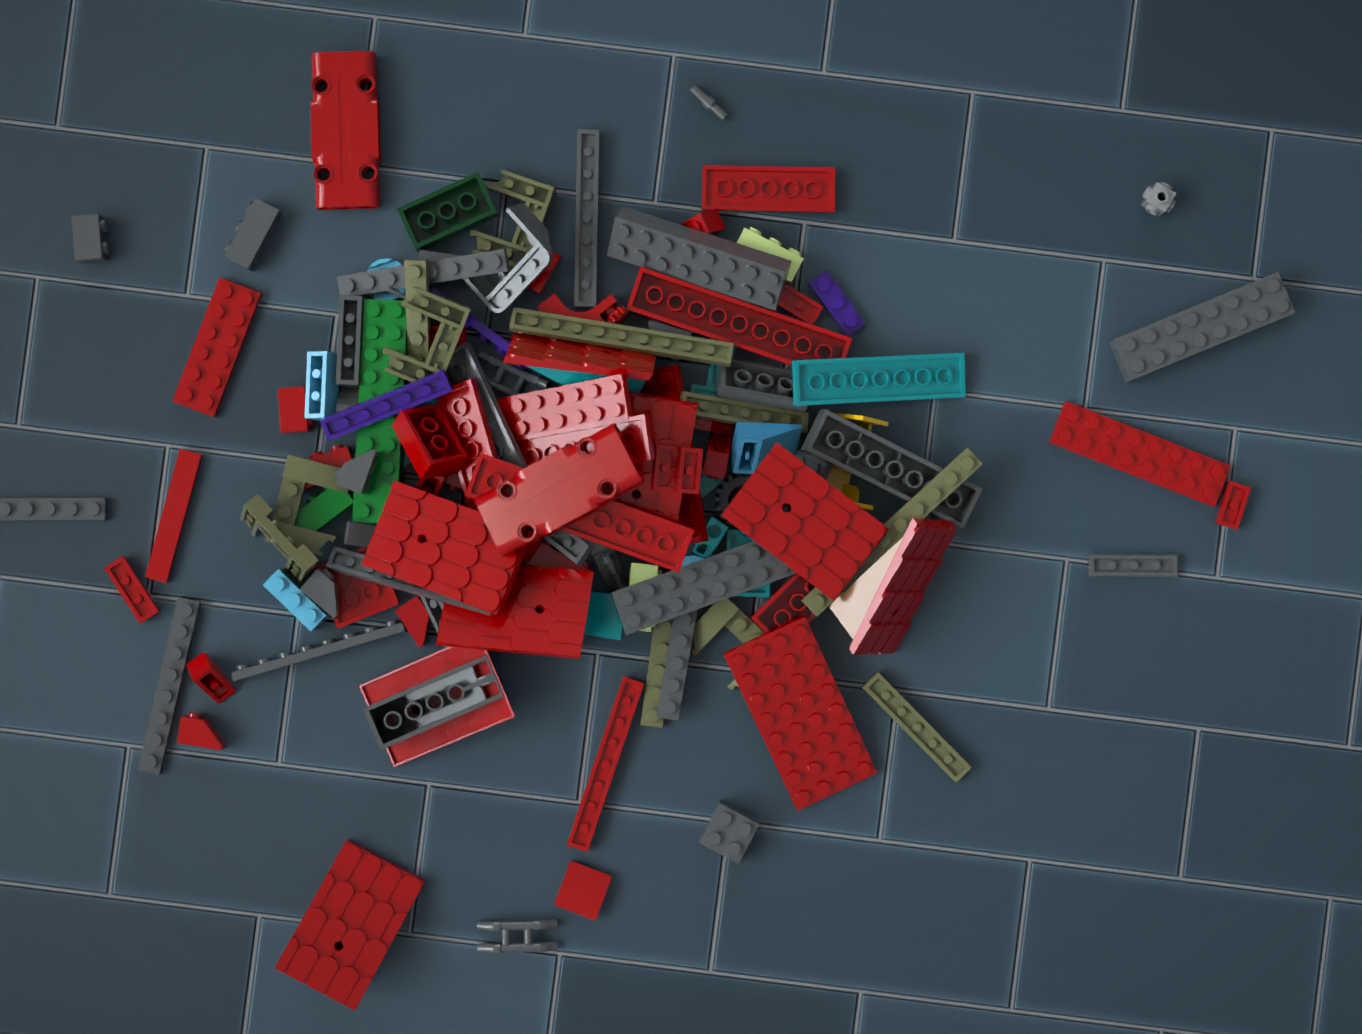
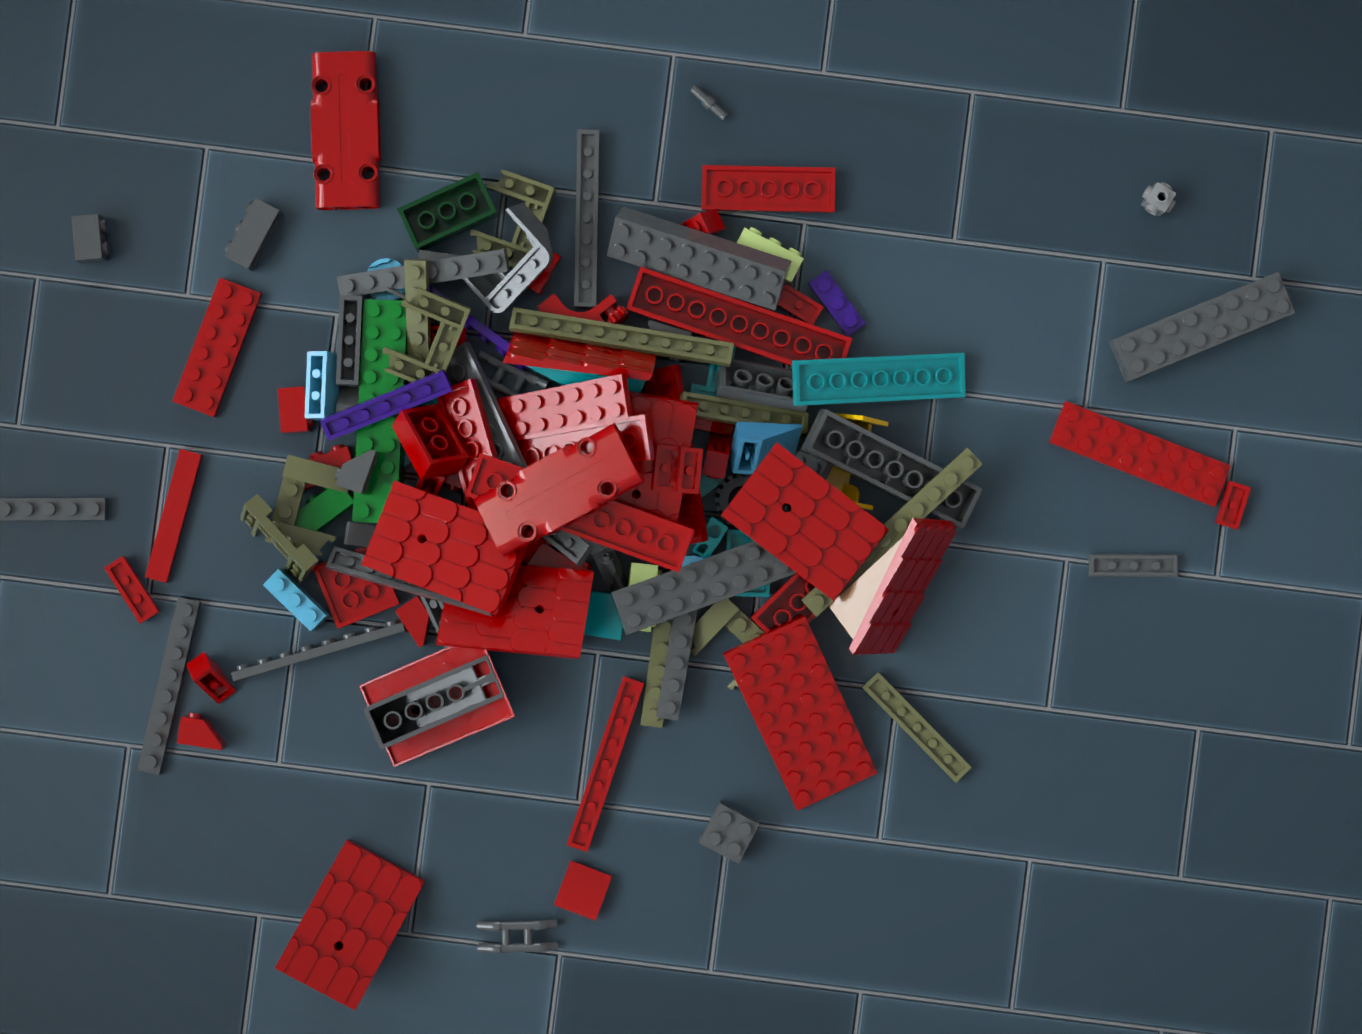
(323, 591): dark grey slope -> none

